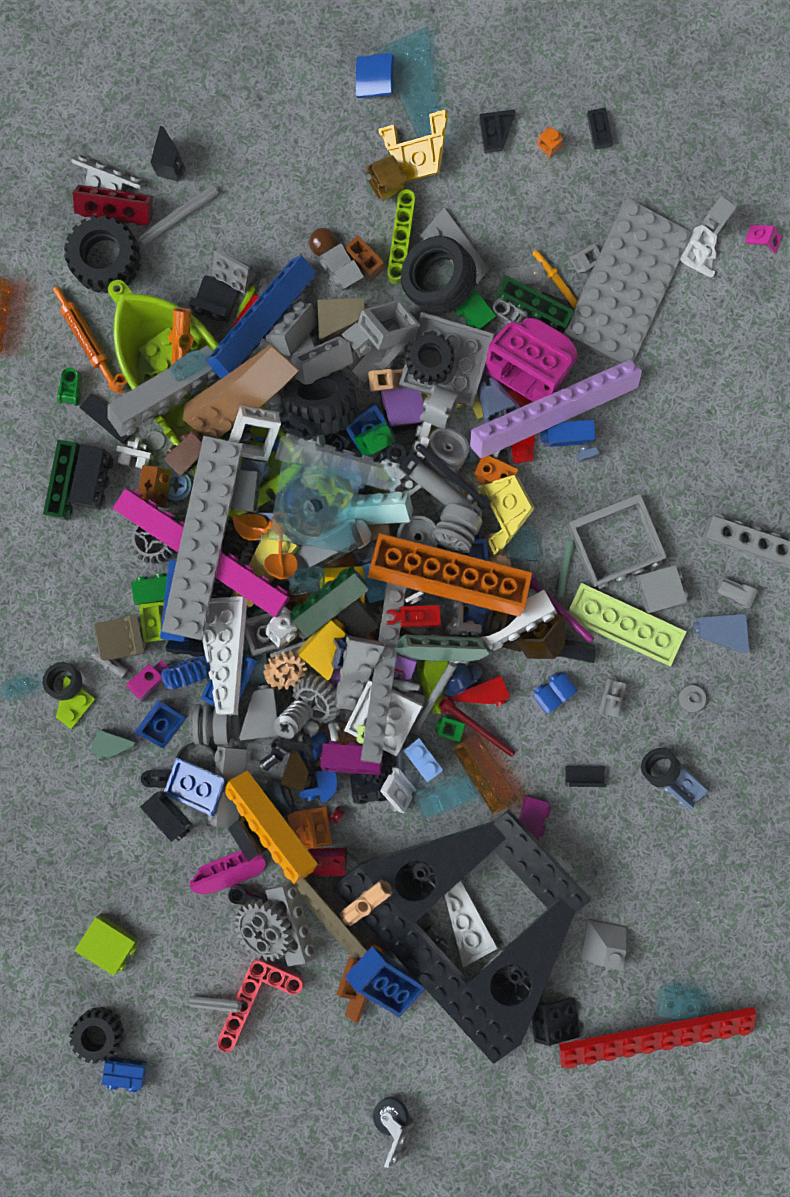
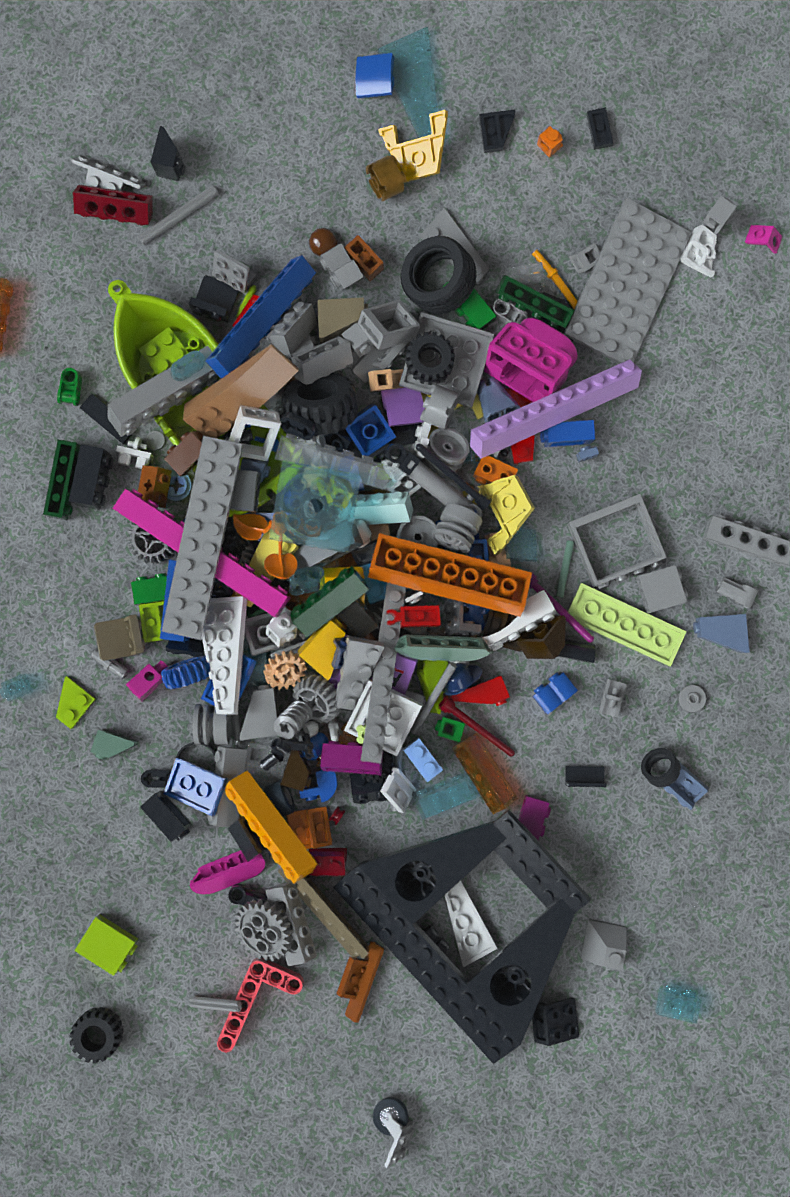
(49, 678): black tyre -> none
(88, 342): orange piece -> none
(89, 234): black tyre -> none
(124, 1074): blue brick -> none
(160, 724): blue slope -> none
(180, 330): orange piece -> none
(372, 897): light nougat piece -> none
(374, 439): green torso -> none
(384, 982): blue brick -> none
(401, 228): lime beam -> none
(405, 685): light grey piece -> none
(657, 1037): red plate -> none

